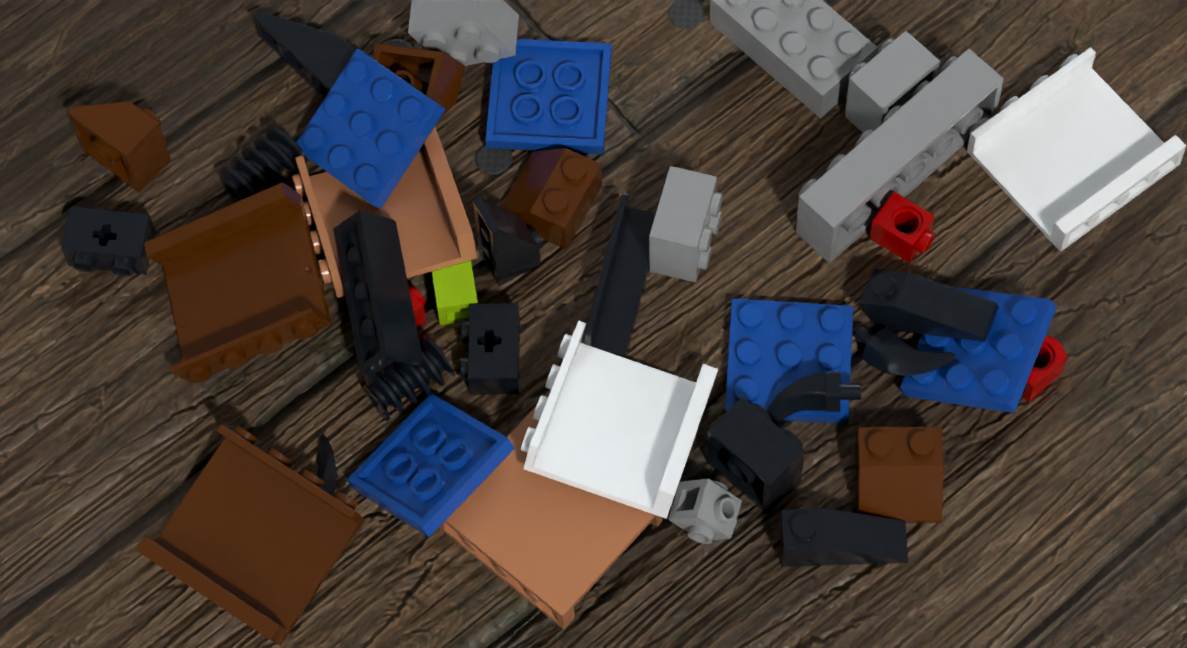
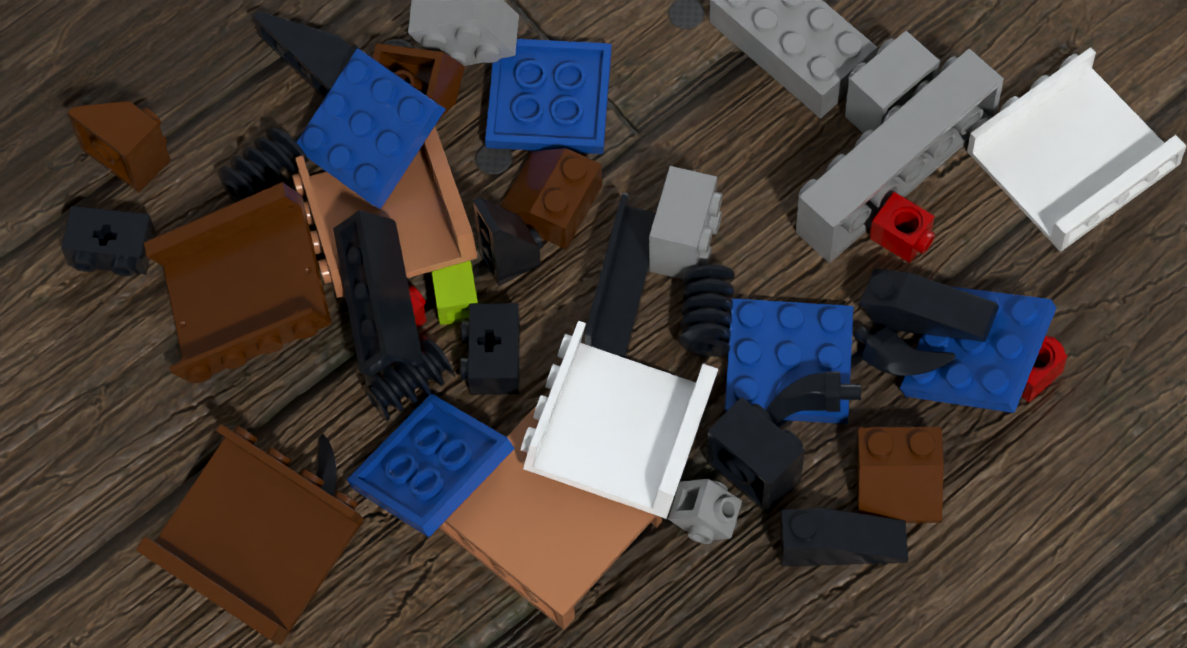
(706, 310): none -> black piece

